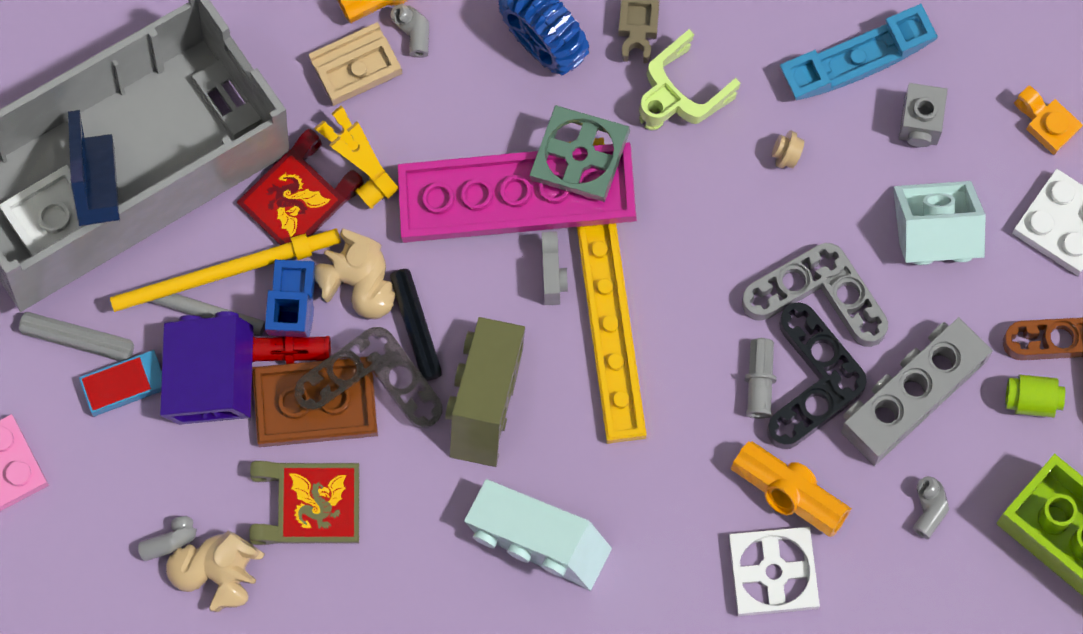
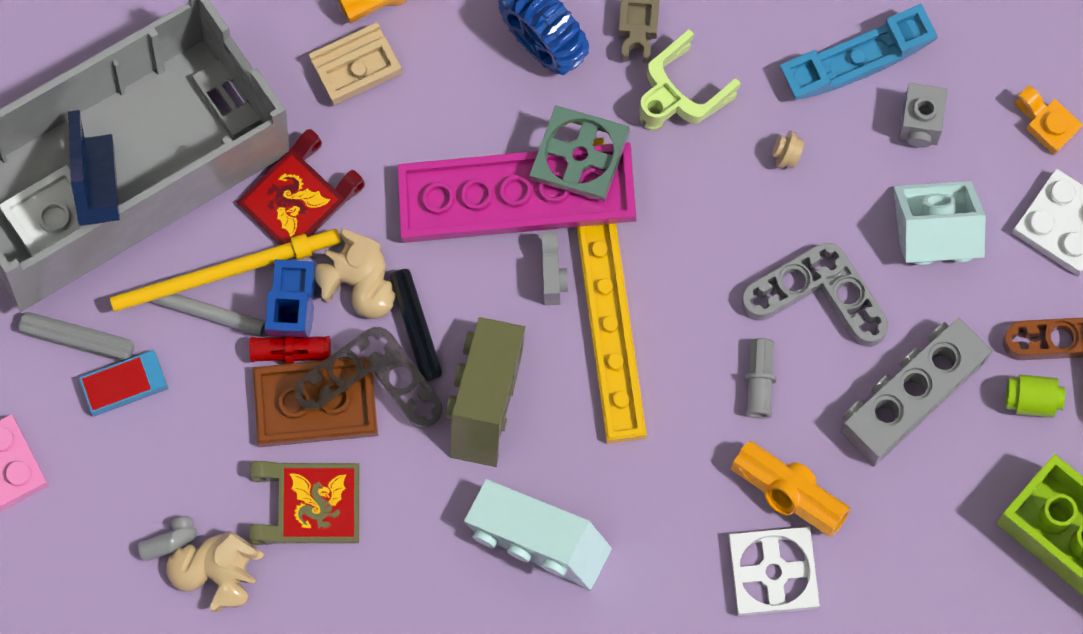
(207, 369): dark purple brick -> none
(355, 147): yellow piece -> none
(415, 26): light grey arm -> none
(826, 387): black beam -> none
(933, 504): light grey arm -> none

